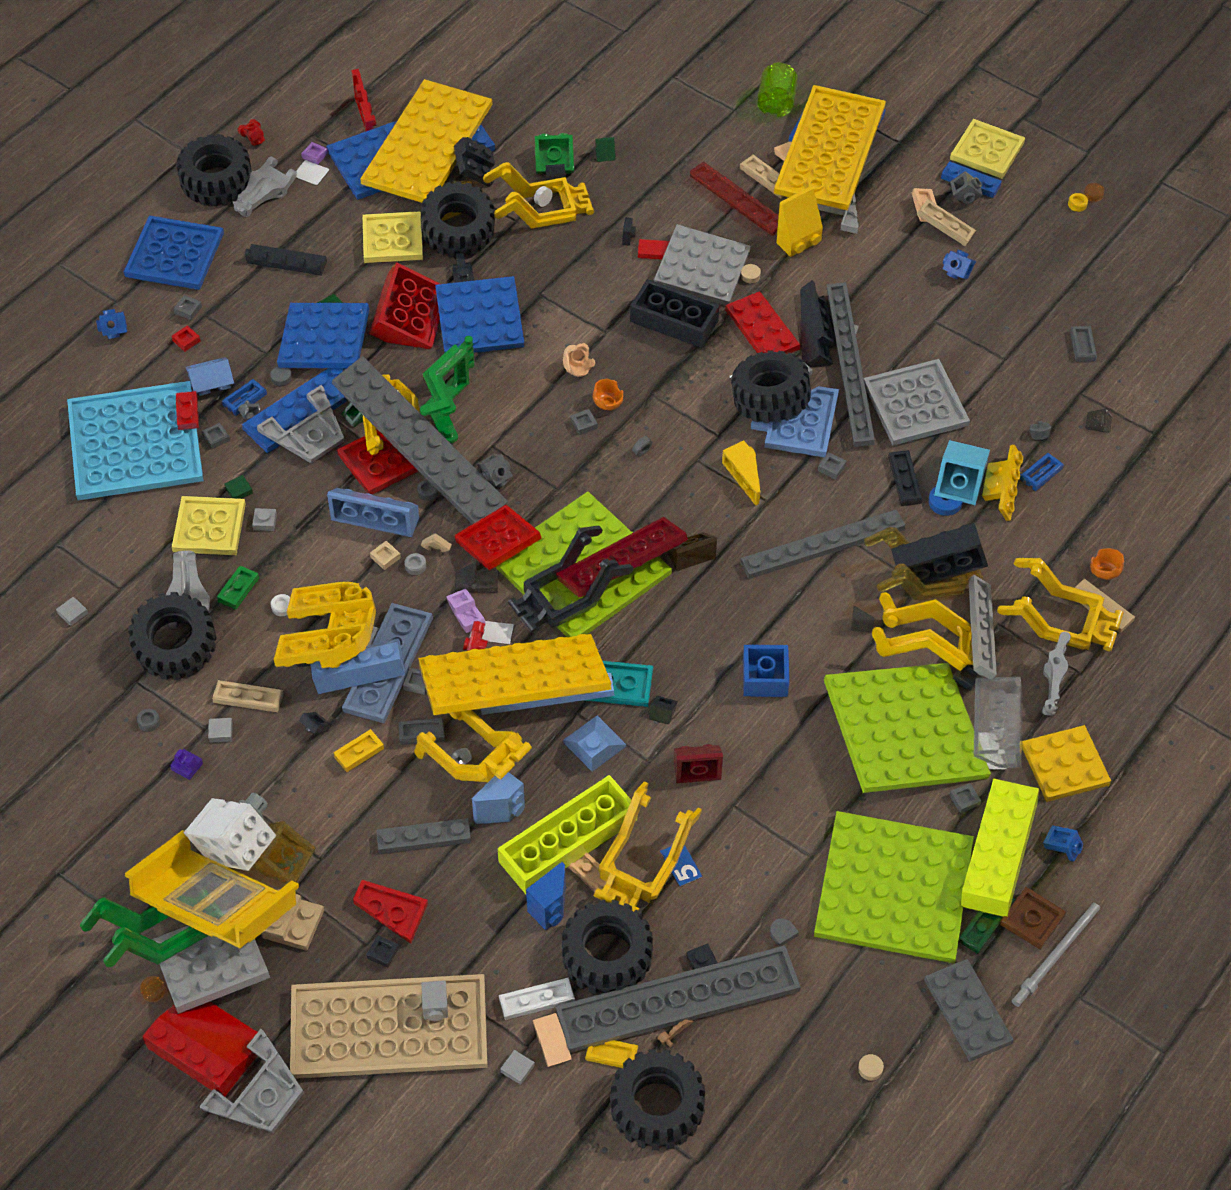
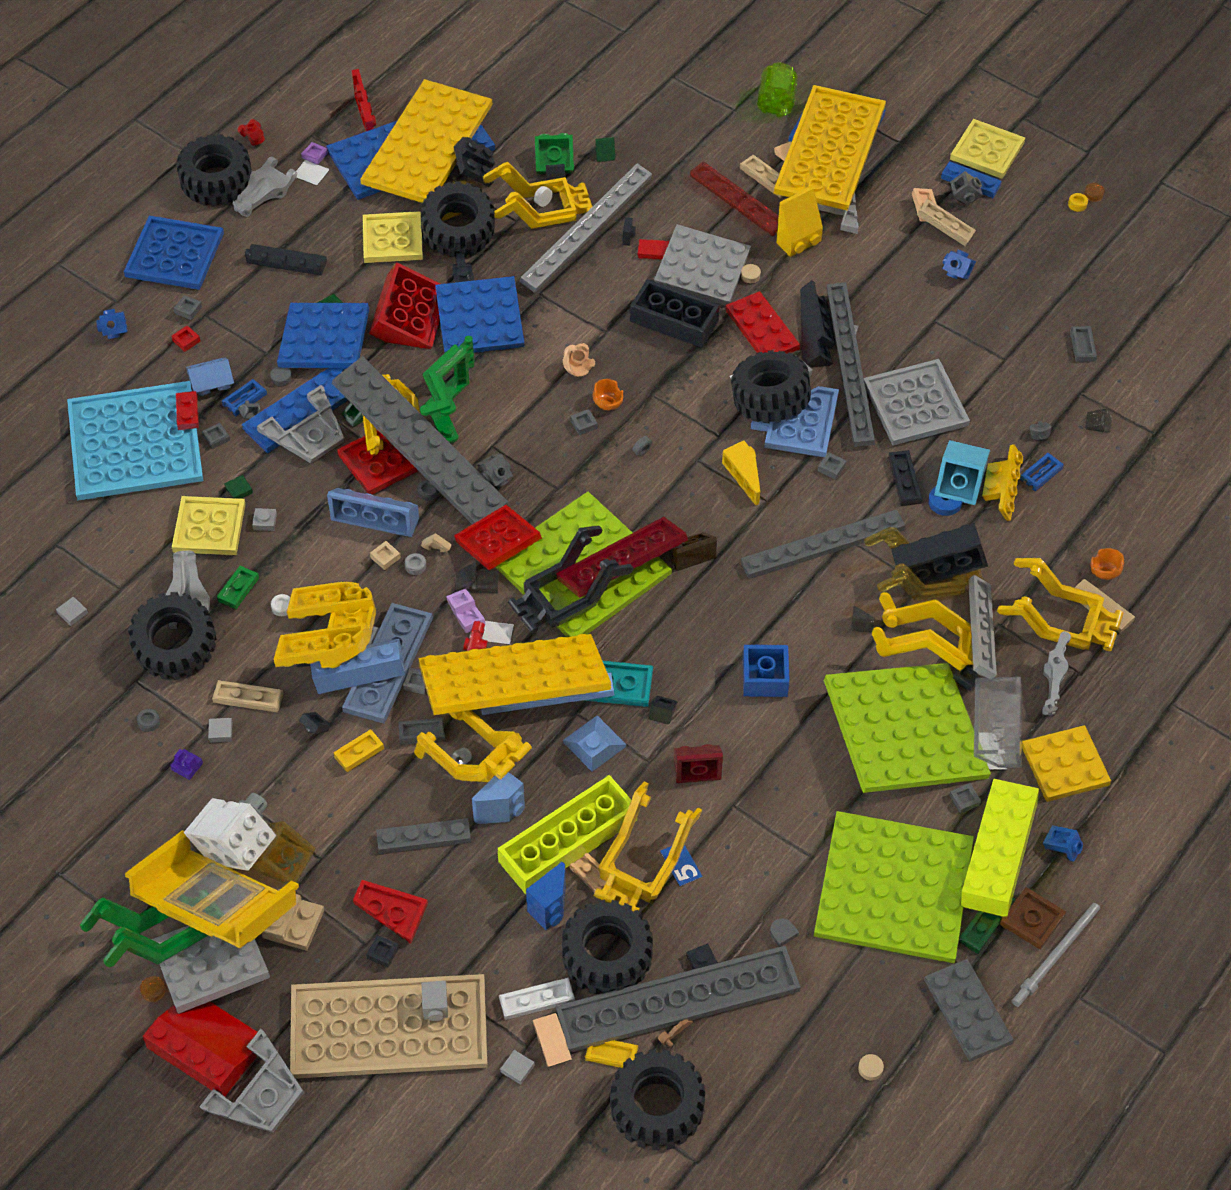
(585, 228): none -> light grey plate

